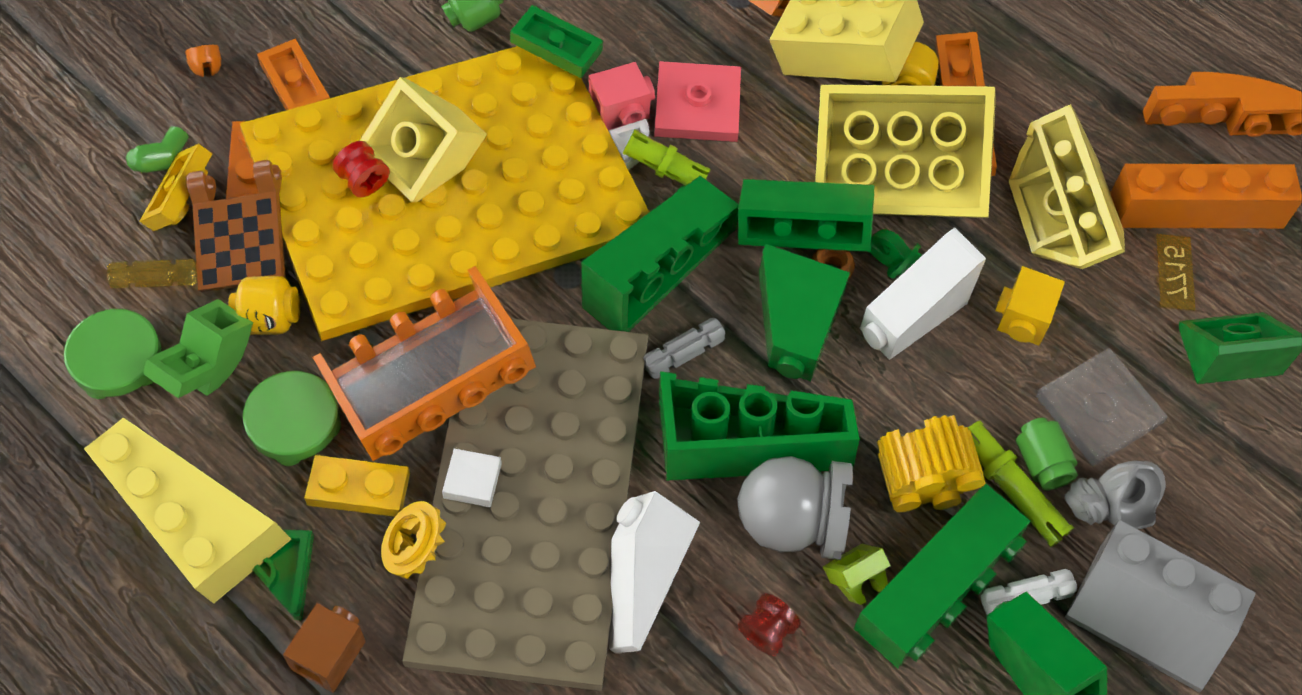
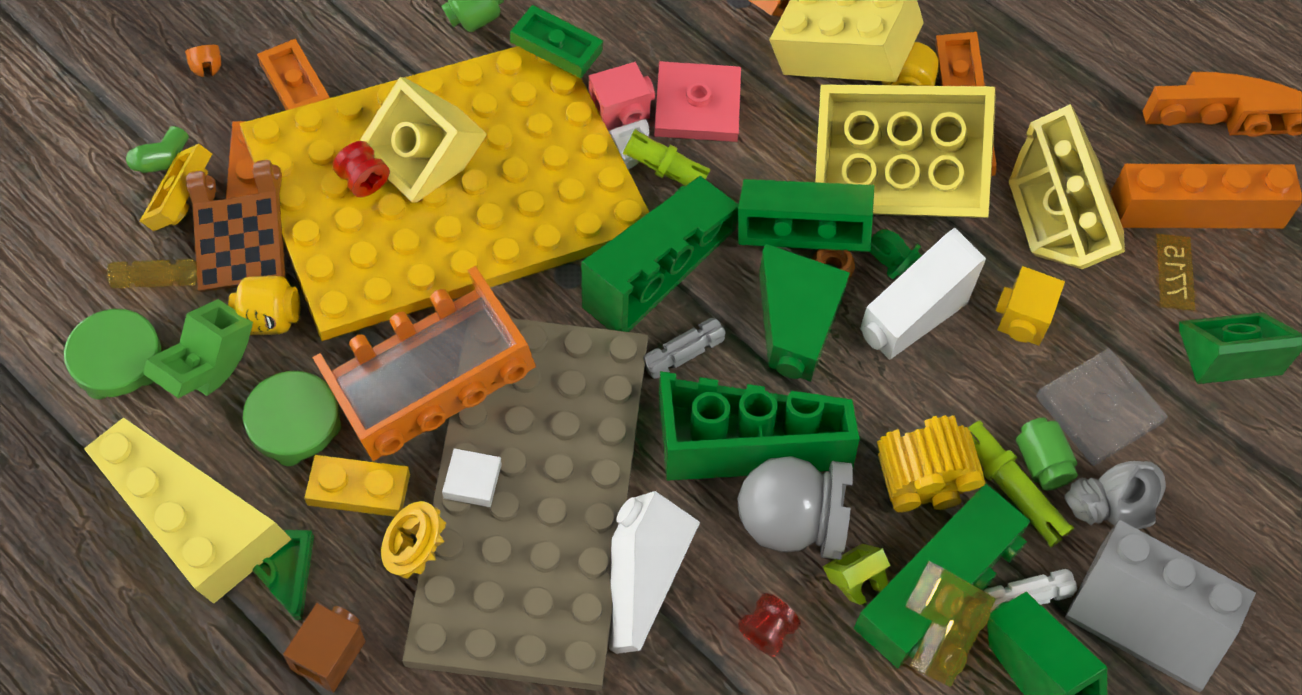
(957, 616): none -> clear yellow plate

